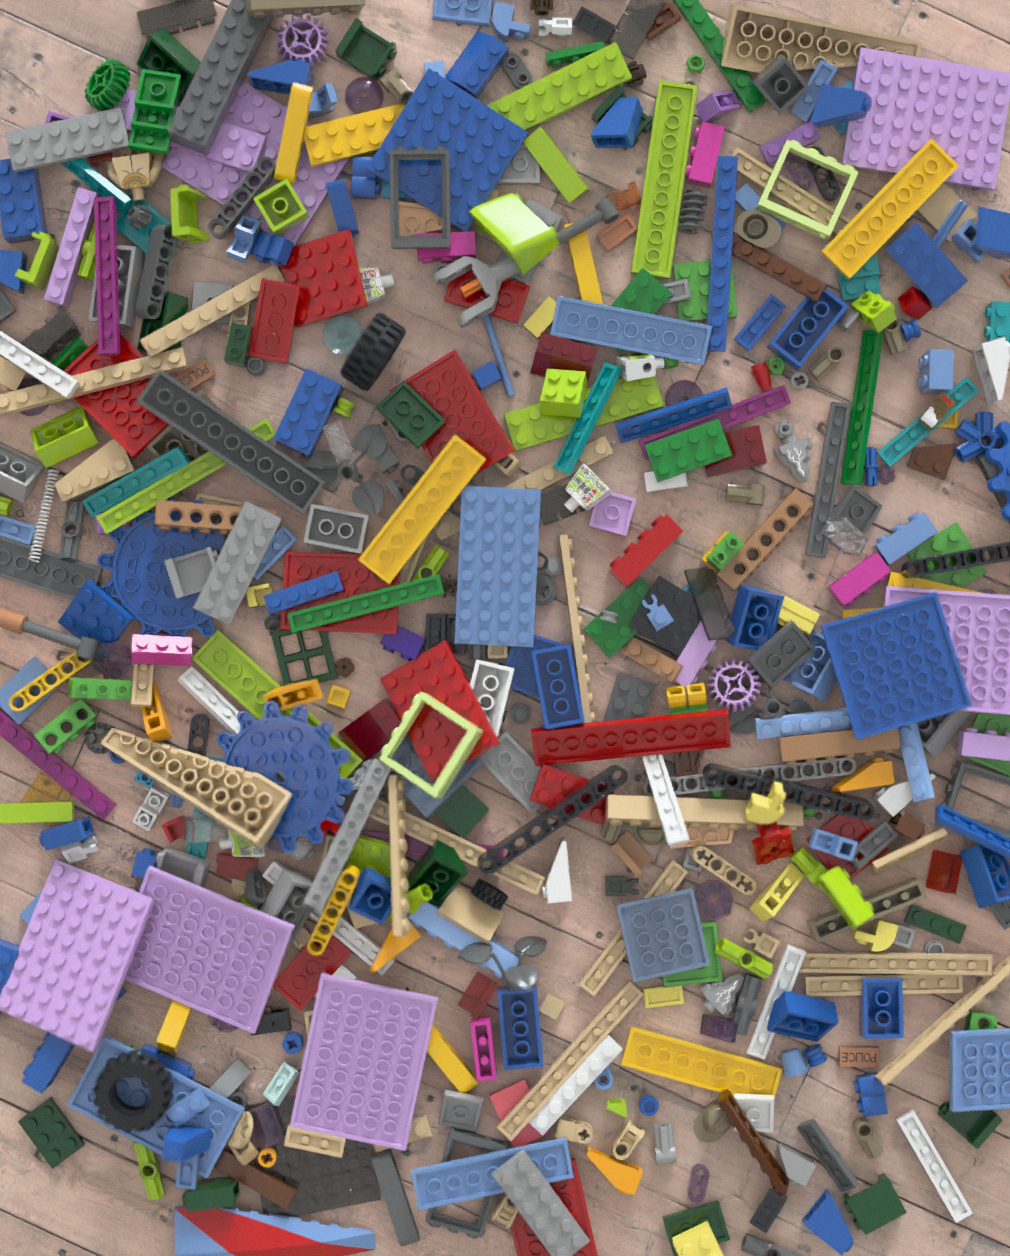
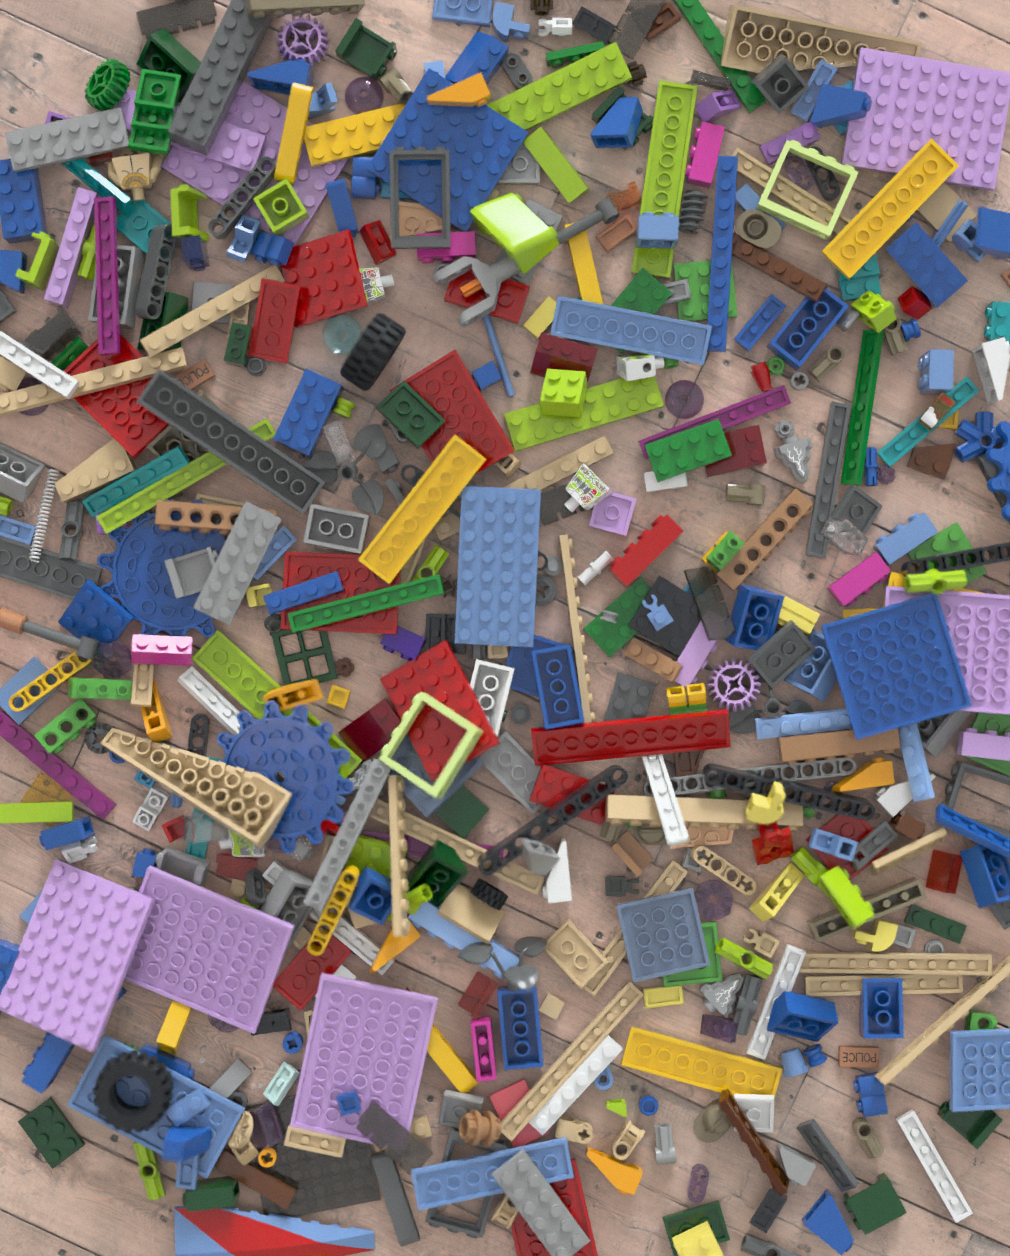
(64, 436): lime slope -> none
(139, 216): dark grey gear -> none
(195, 252): none -> clear blue brick
(348, 1103): none -> blue plate
(377, 242): none -> red slope
(397, 1138): none -> clear smoke windscreen
(465, 93): none -> light orange slope
(479, 1128): none -> medium nougat piece
(538, 856): none -> light grey slope
(575, 954): none -> tan tile
(591, 412): teal plate -> none
(595, 568): none -> white pin
(657, 230): none -> medium blue brick
(673, 415): blue plate -> none
(695, 59): bright green plate -> none
(709, 81): none -> clear smoke tile
(935, 581): none -> lime piece

